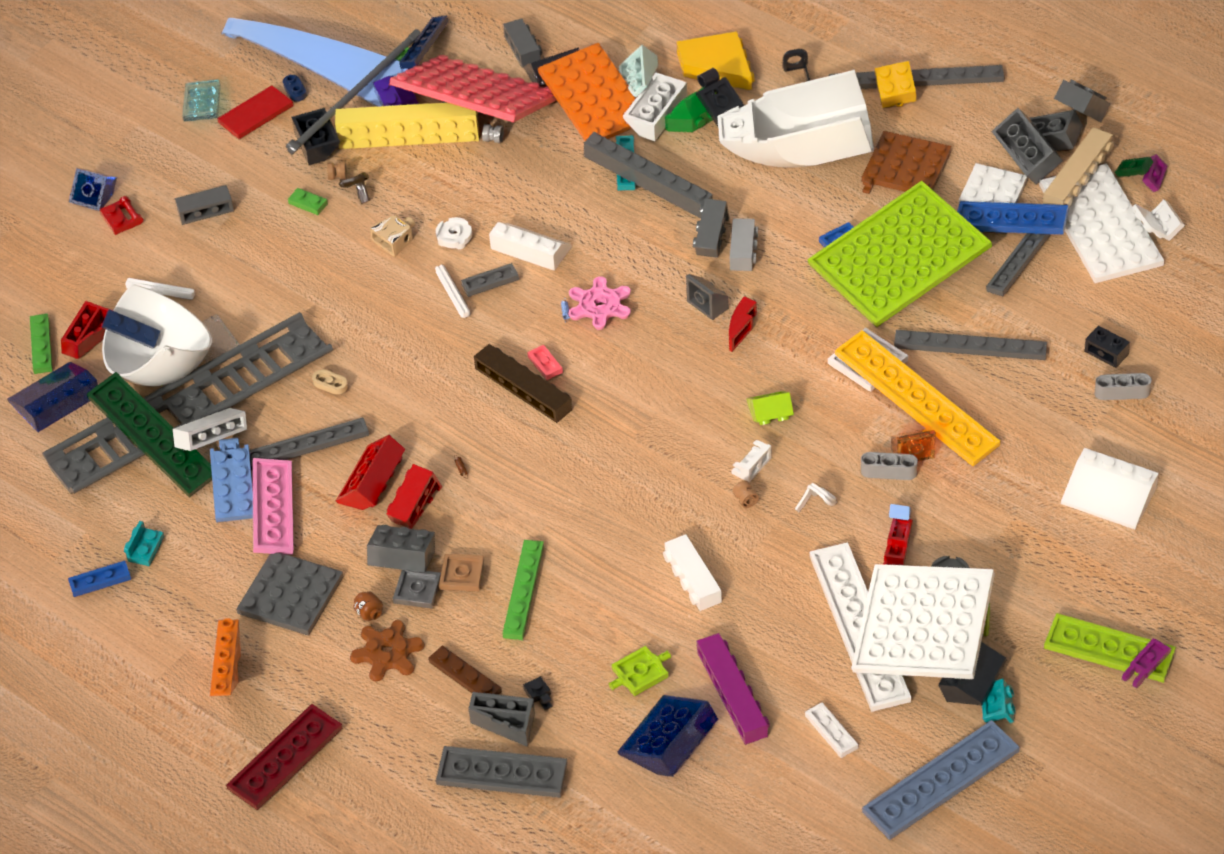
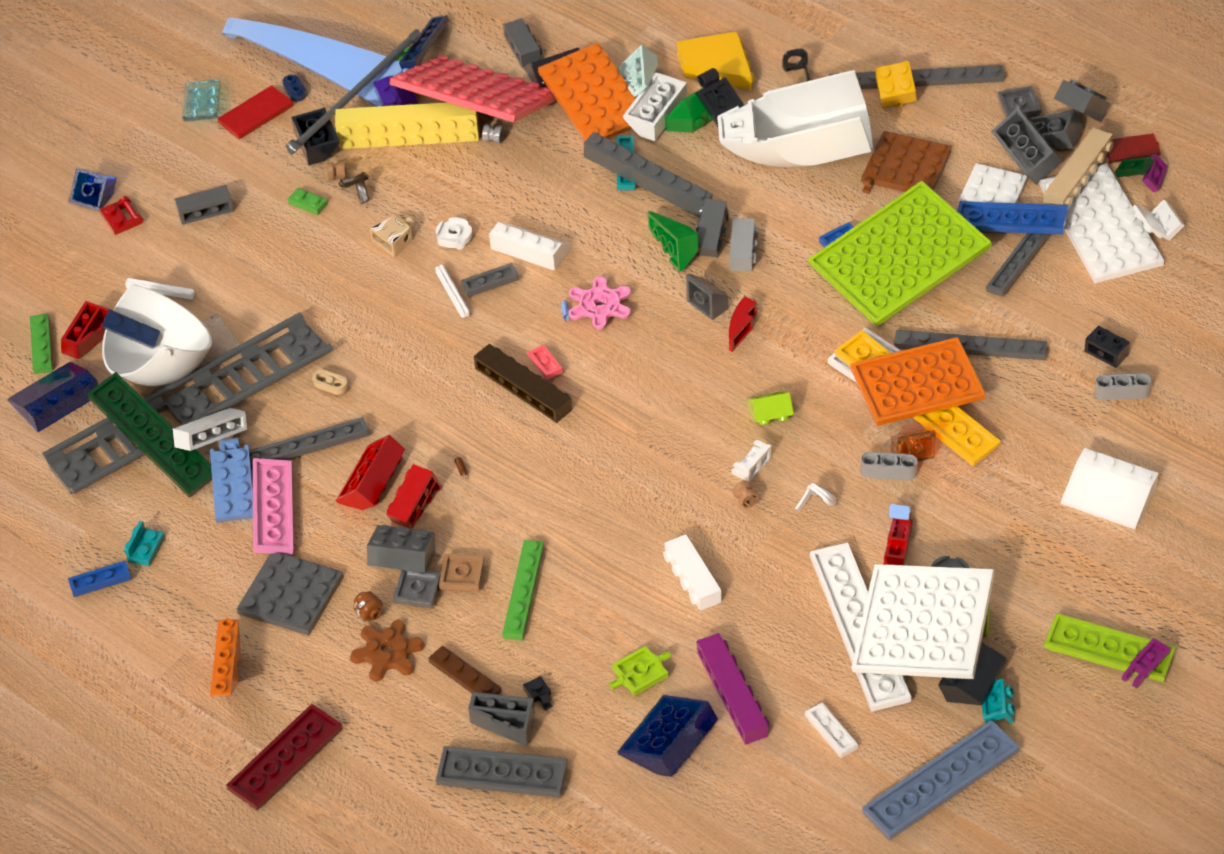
(676, 239): none -> green wedge
(917, 381): none -> orange plate
(1020, 98): none -> flat silver plate
(1133, 147): none -> clear red piece

